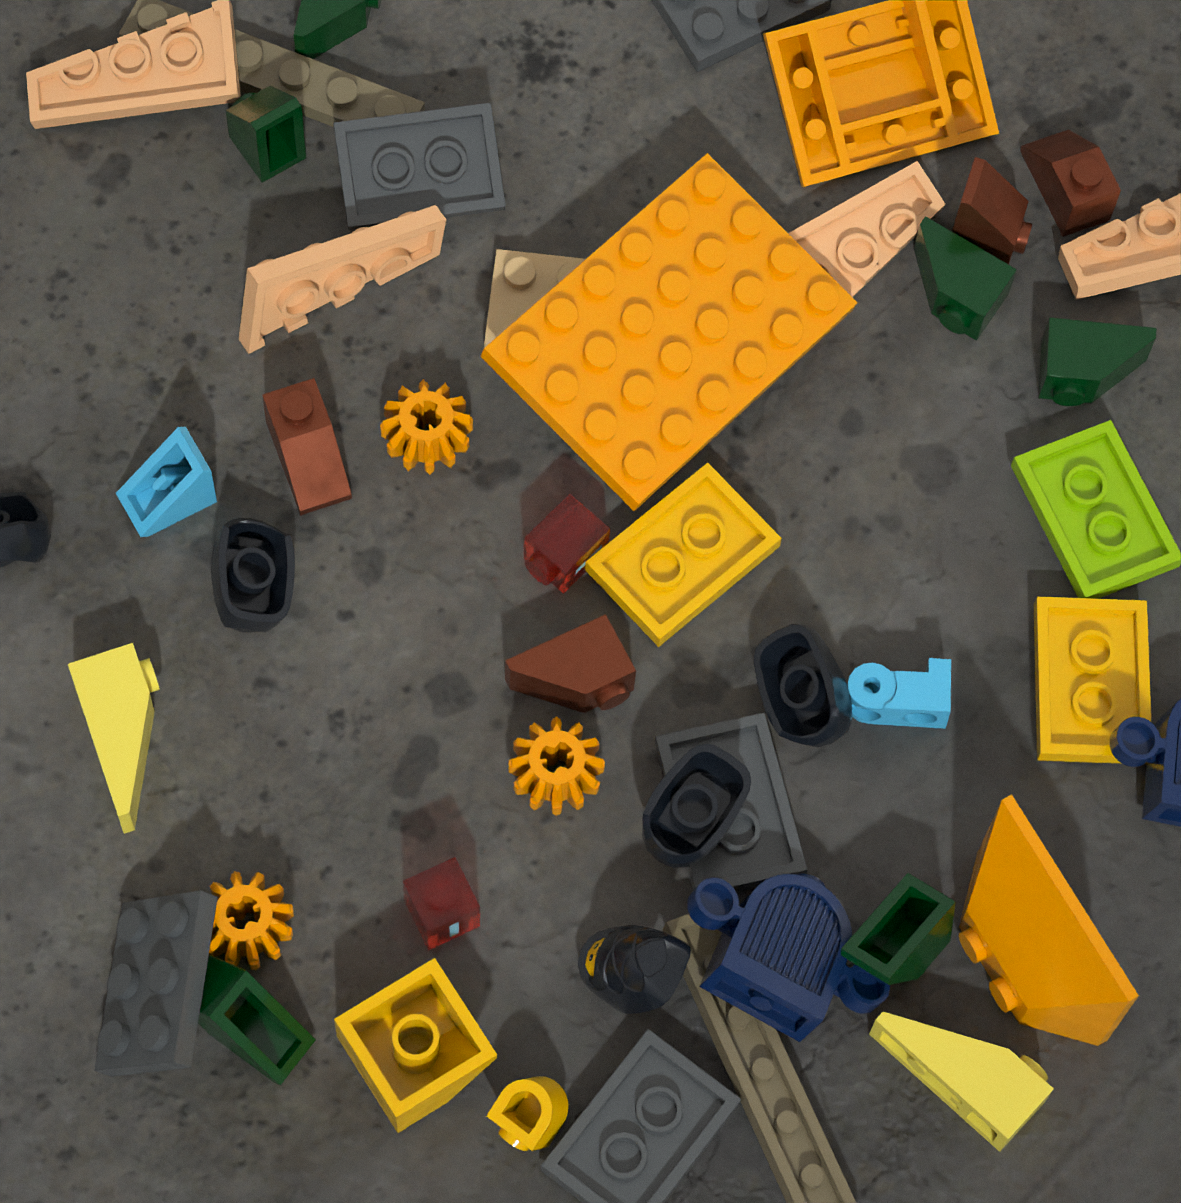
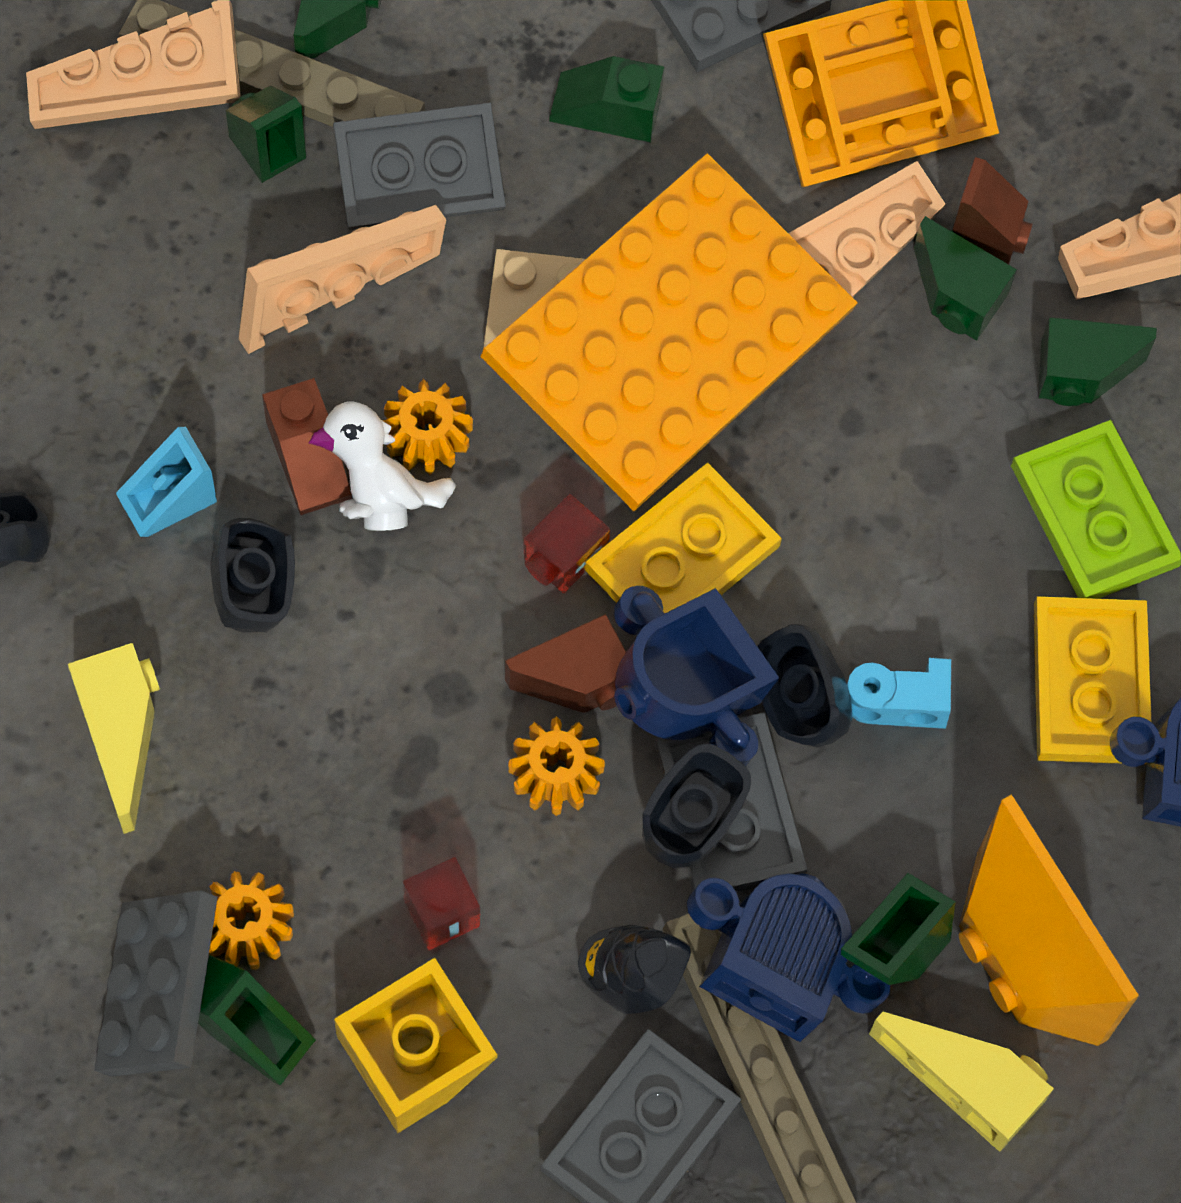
(378, 484): none -> white animal
(530, 1112): yellow plate -> none
(610, 97): none -> dark green slope
(690, 670): none -> dark blue piece
(1072, 180): copper slope -> none

